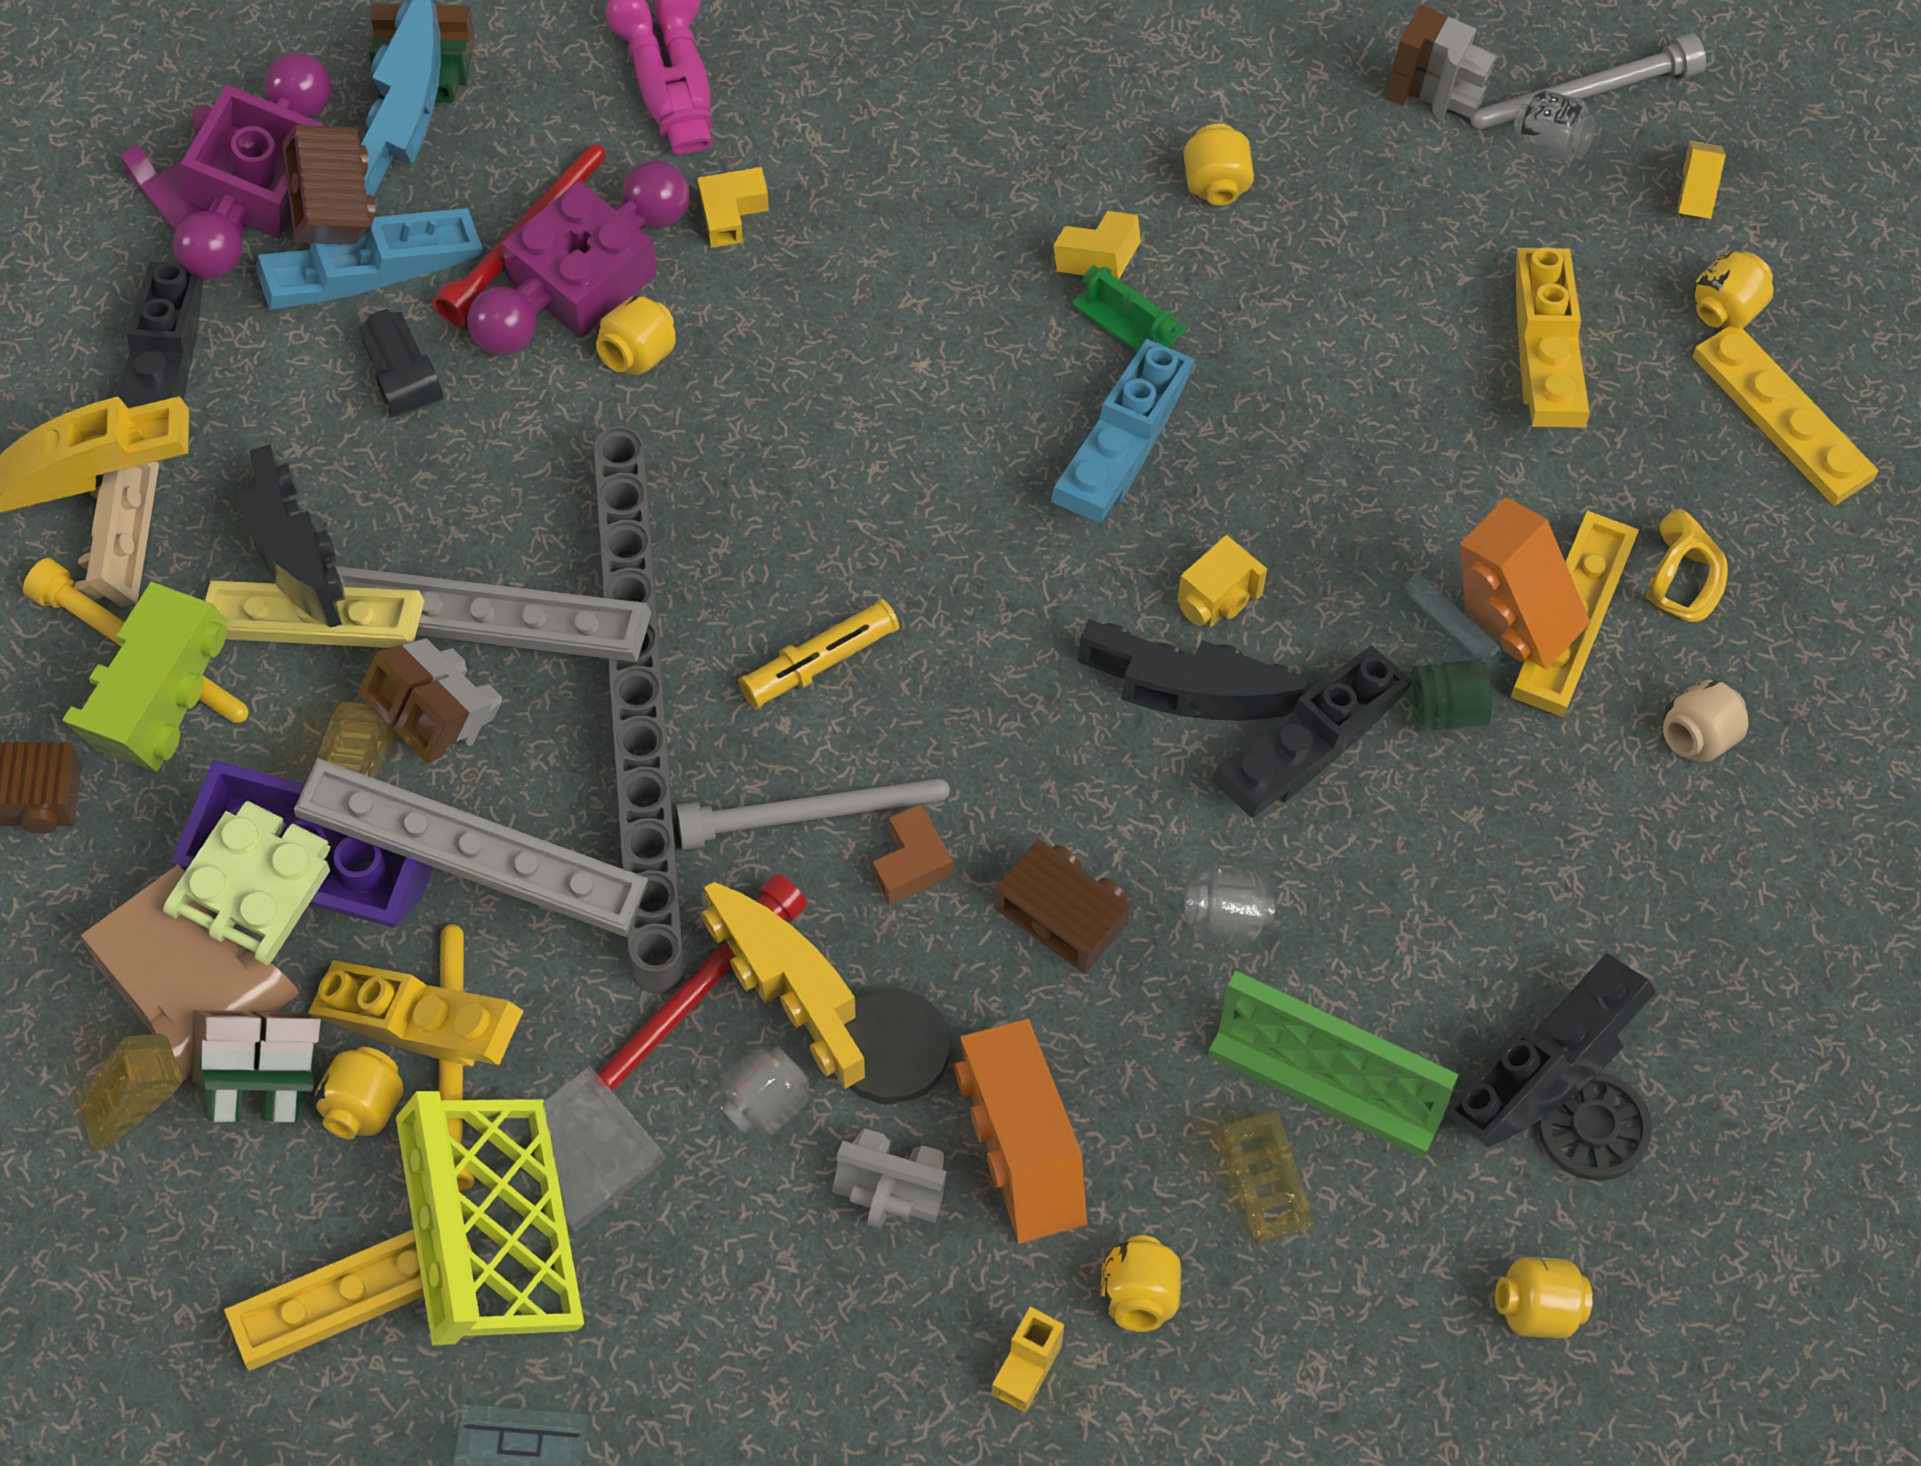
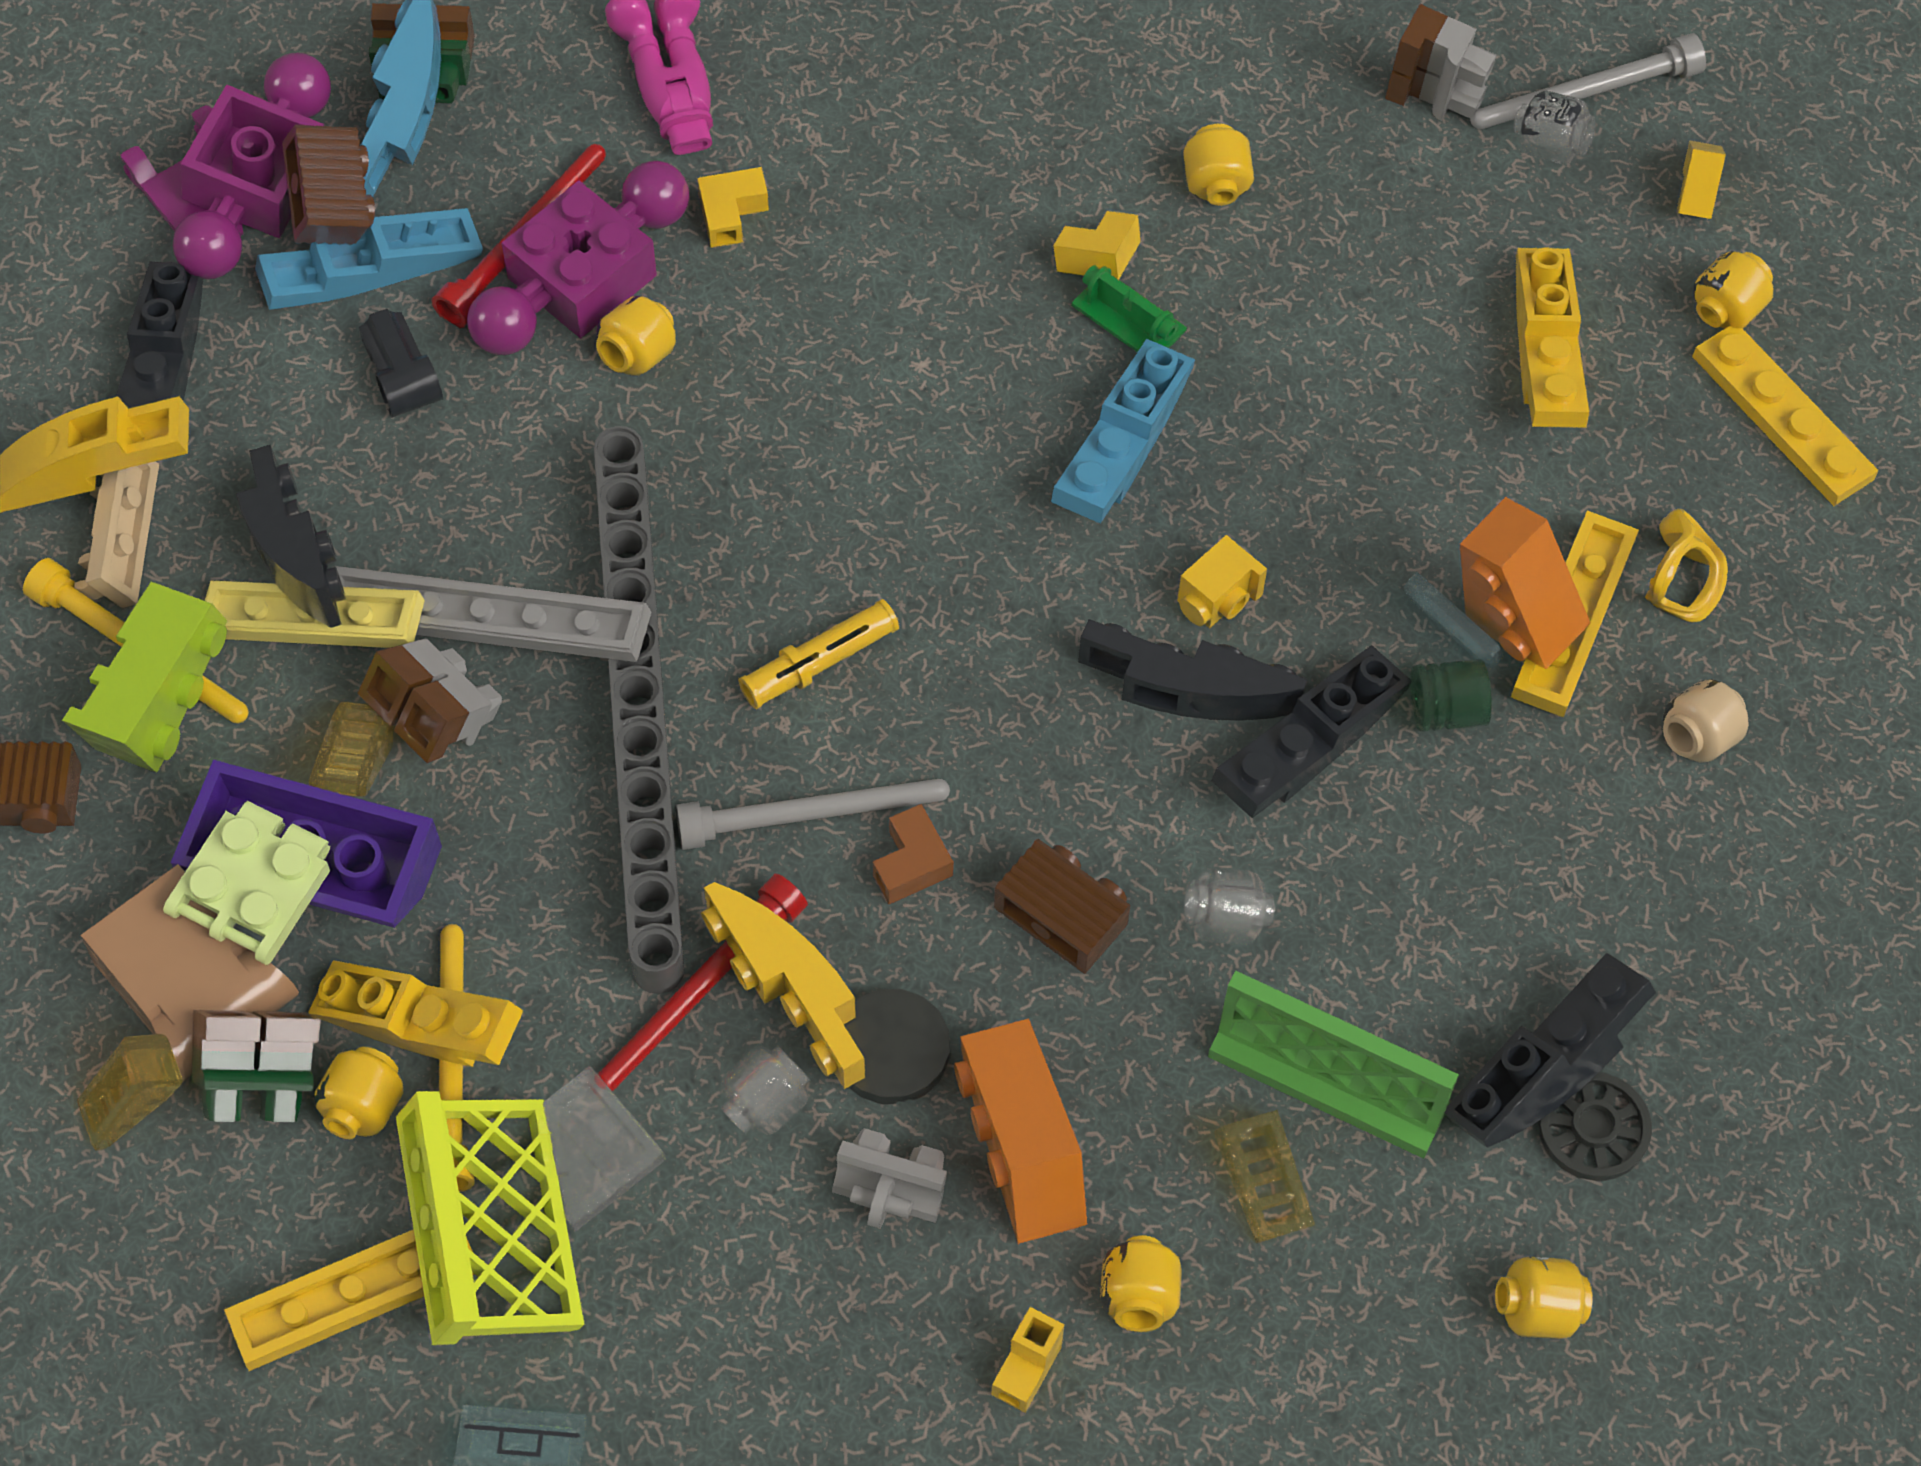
(471, 847): light grey tile -> none

